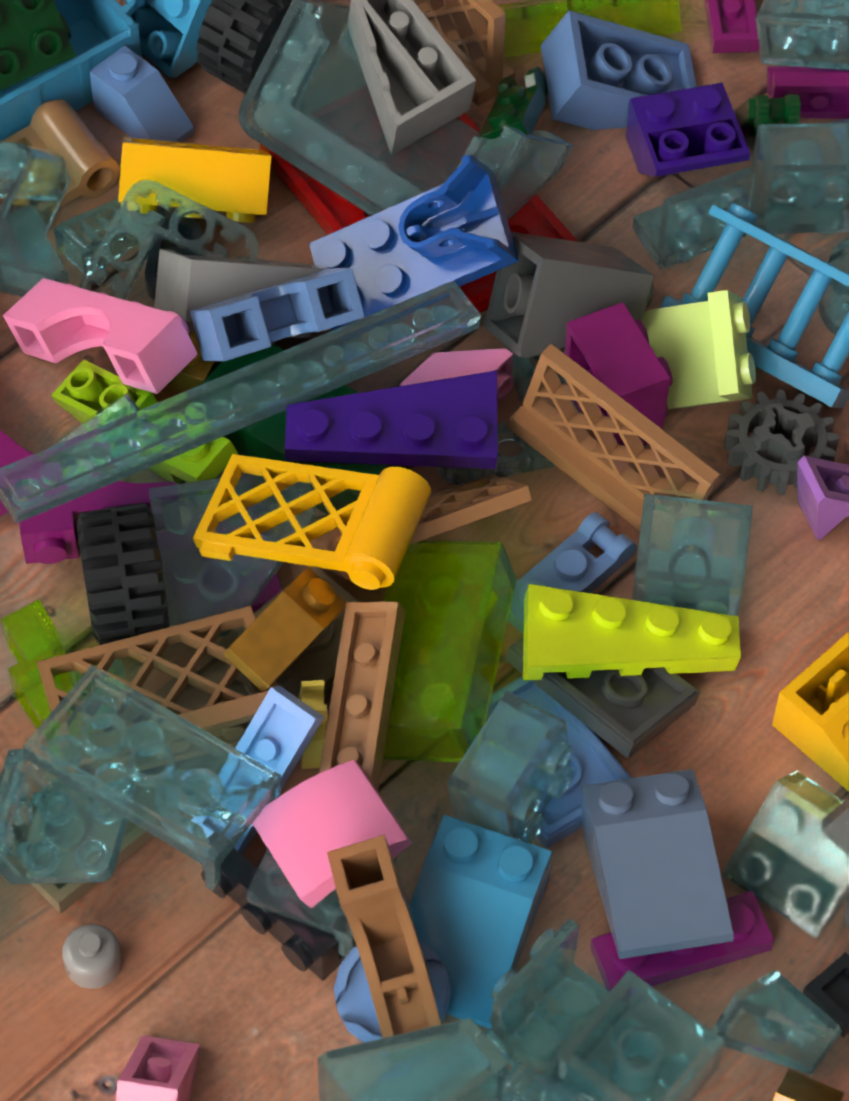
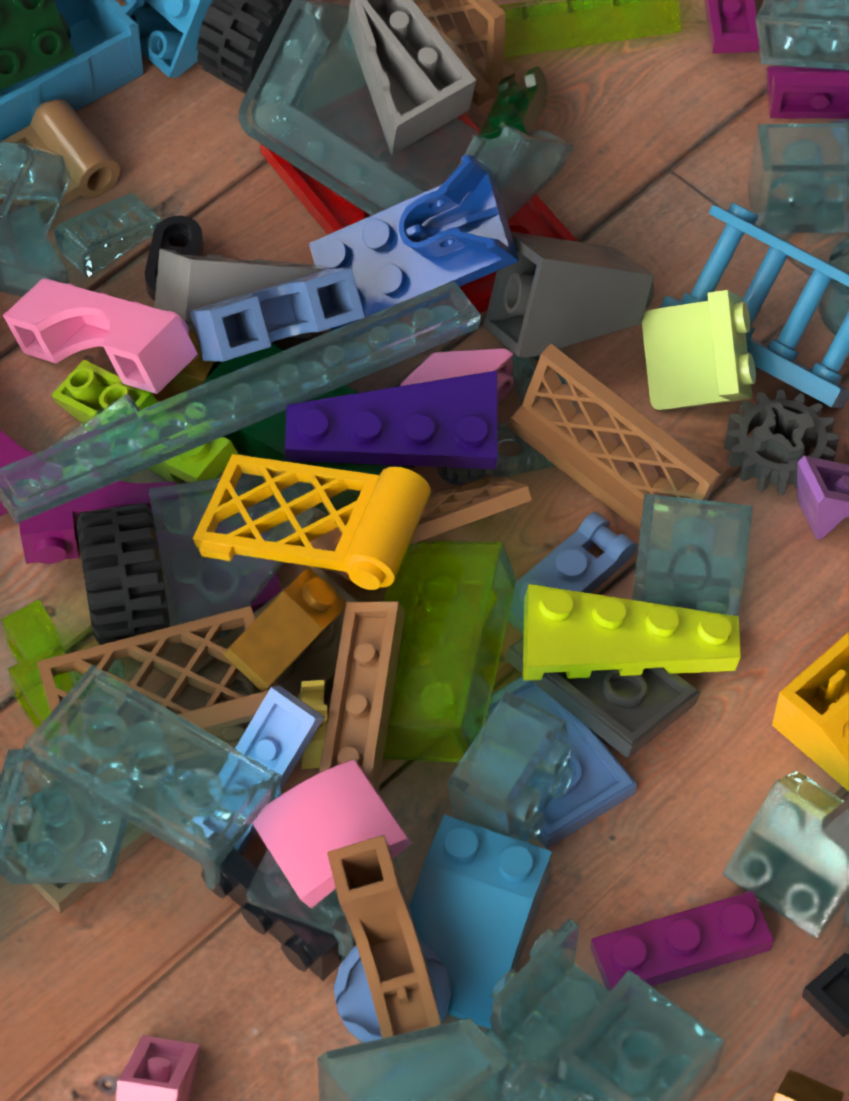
(92, 956): light grey piece -> none
(138, 99): medium blue slope -> none
(147, 230): clear light blue beam -> none
(212, 175): yellow slope -> none
(600, 65): medium blue slope -> none
(619, 356): magenta brick -> none
(655, 863): sand blue slope -> none
(682, 224): clear light blue bracket -> none
(684, 131): dark purple slope -> none
(768, 111): dark green hinge -> none
(777, 1024): clear light blue slope -> none

